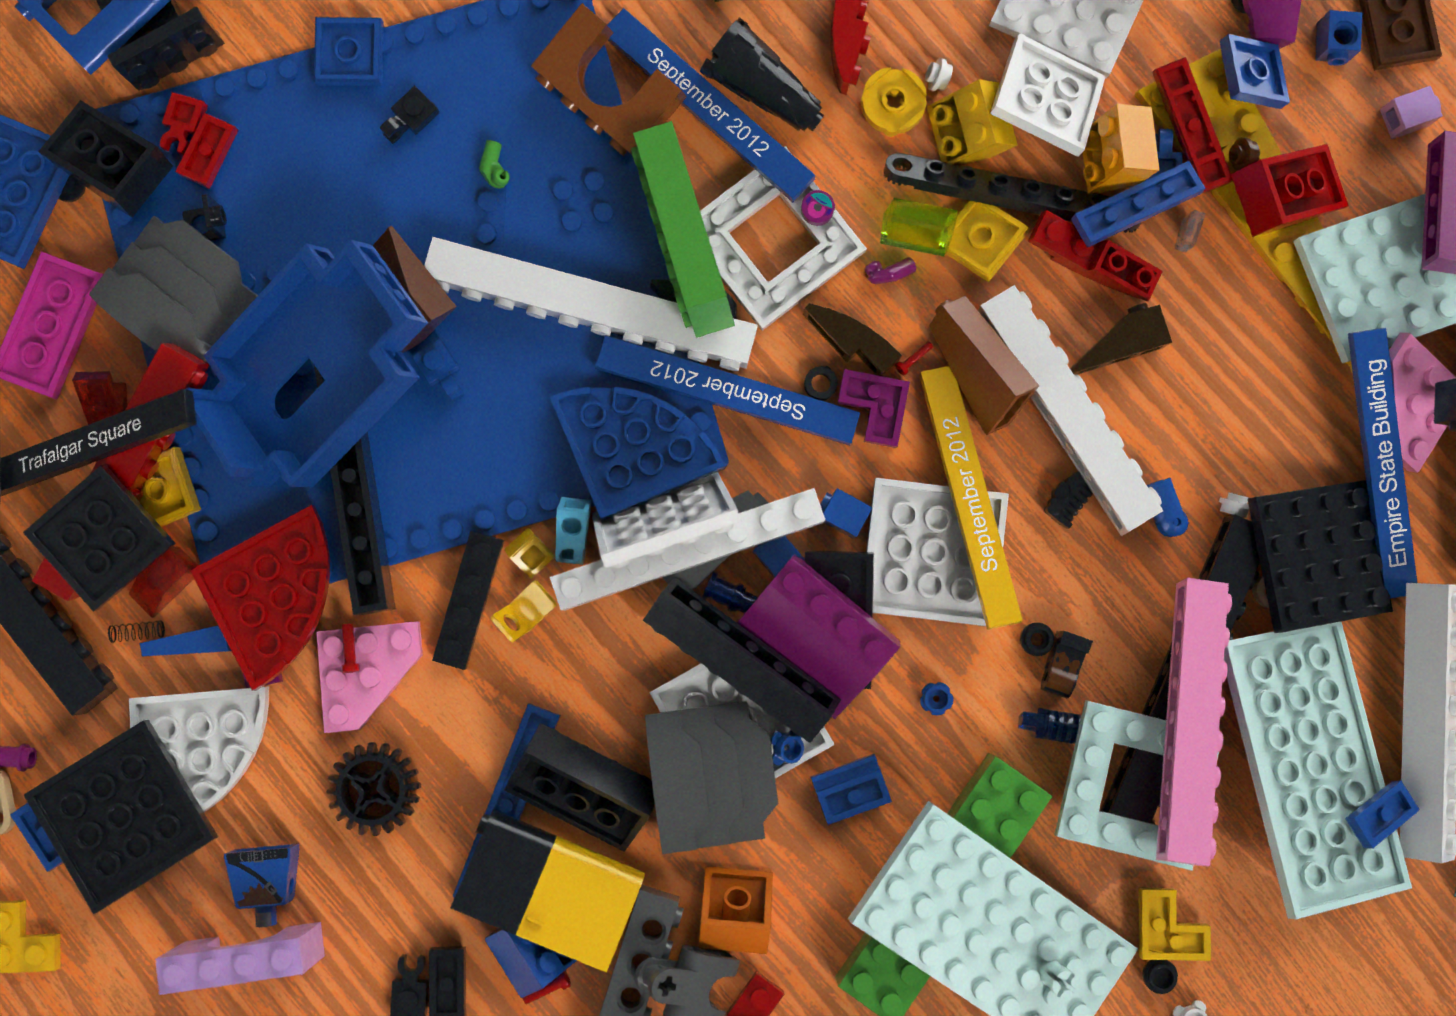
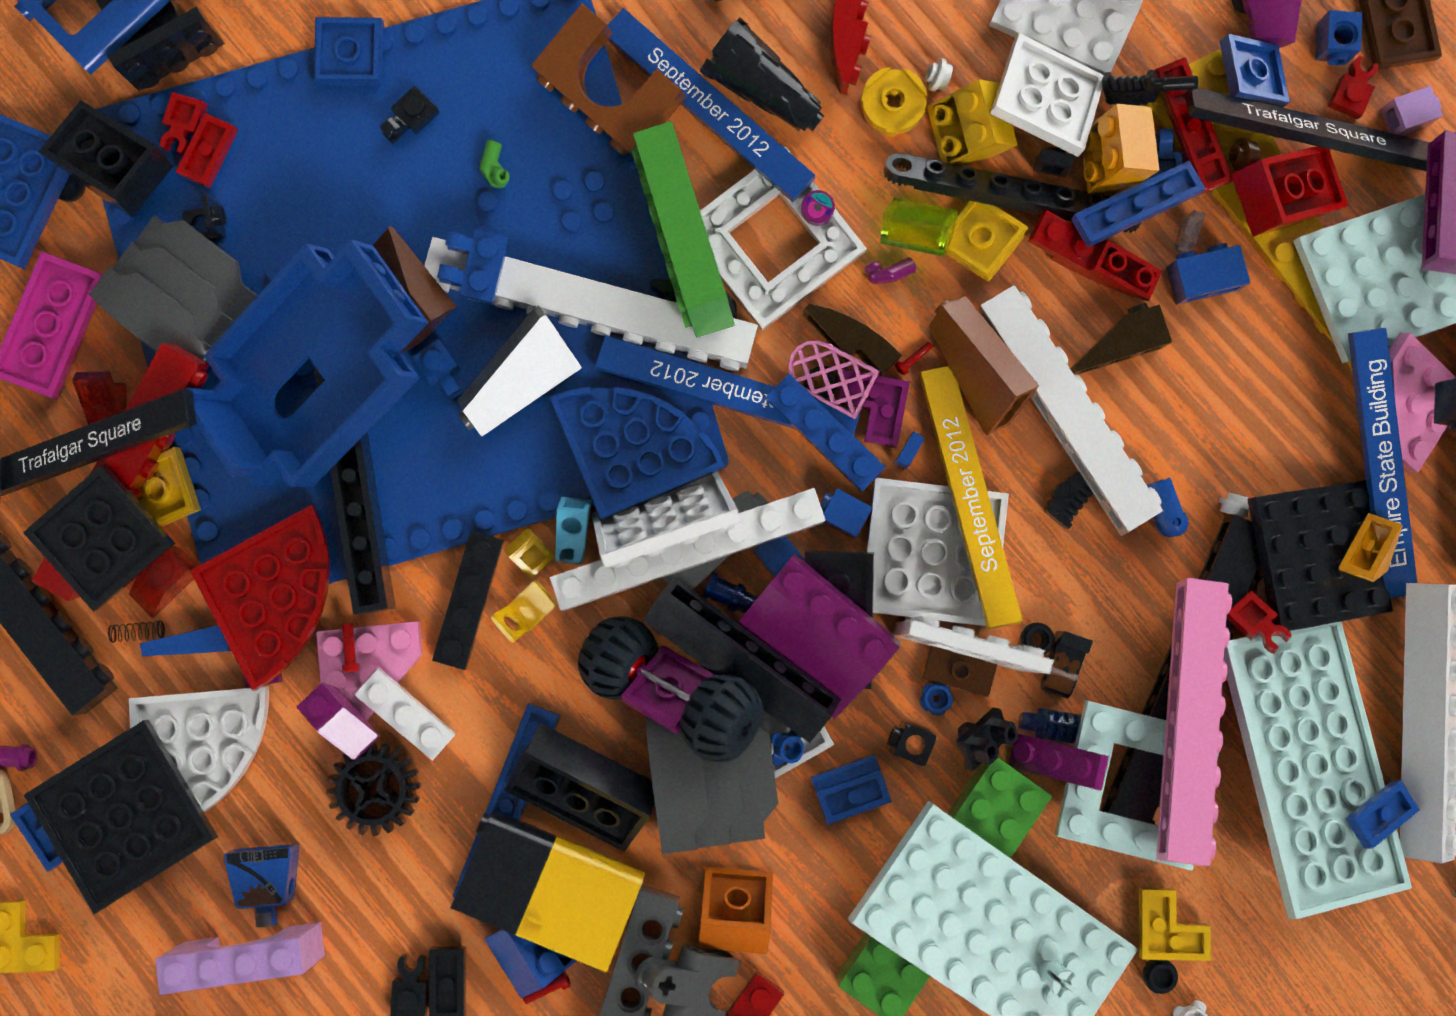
(338, 720): none -> magenta slope
(405, 713): none -> white plate
(483, 266): none -> blue plate
(518, 374): none -> slope
(711, 710): none -> black plate
(825, 432): none -> blue plate
(853, 361): none -> bright pink window
(899, 736): none -> black bracket
(909, 450): none -> blue tile
(959, 671): none -> reddish brown plate
(962, 641): none -> white plate
(981, 740): none -> black hips
(1053, 162): none -> black plate
(1059, 761): none -> magenta plate
(1144, 88): none -> black piece
(1207, 274): none -> blue brick
(1255, 618): none -> red plate
(1307, 128): none -> black tile
(1353, 91): none -> red plate
(1372, 548): none -> light orange slope

